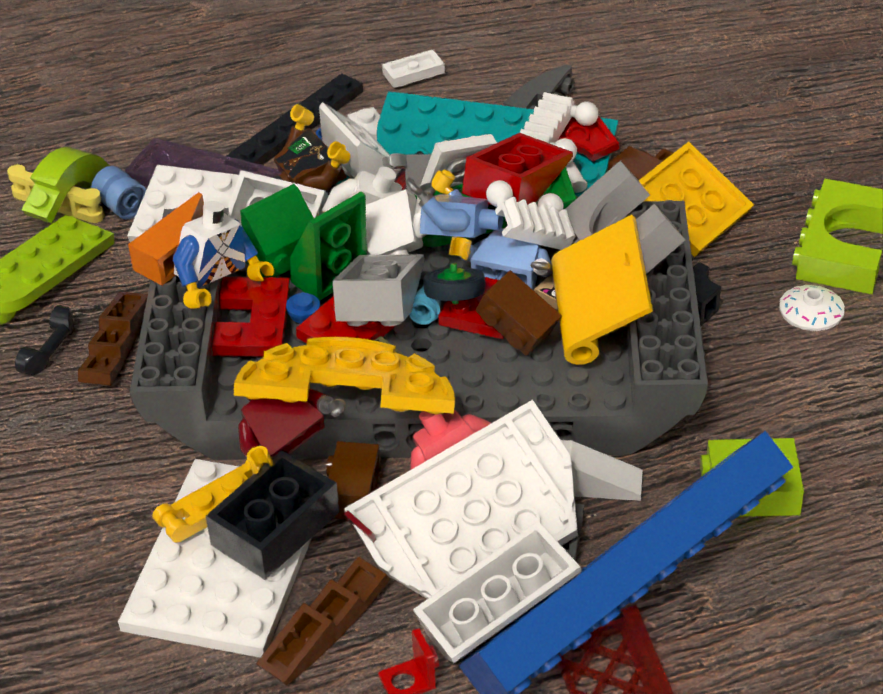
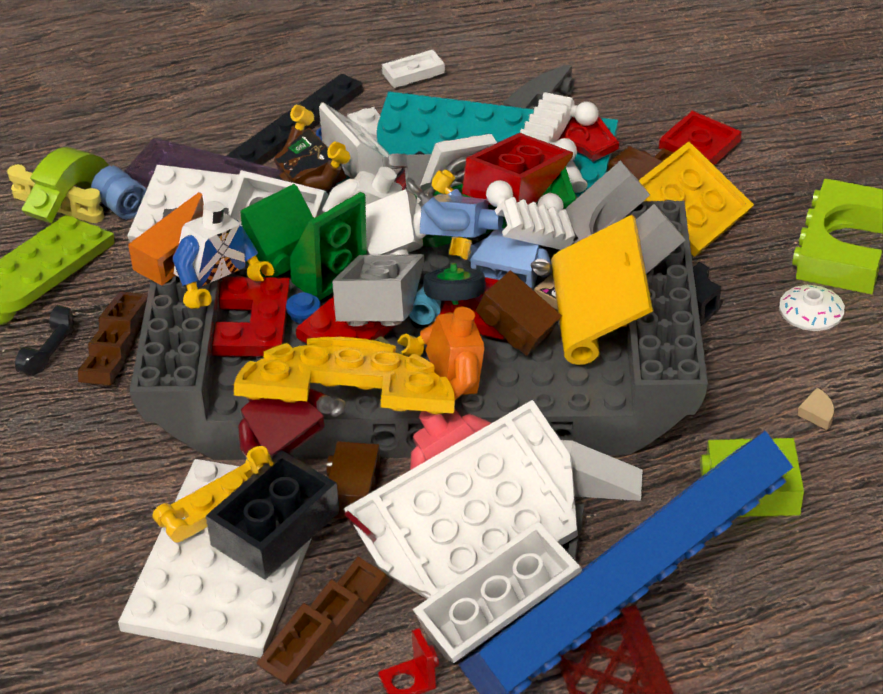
(453, 348): none -> orange torso
(705, 134): none -> red plate
(817, 409): none -> tan tile

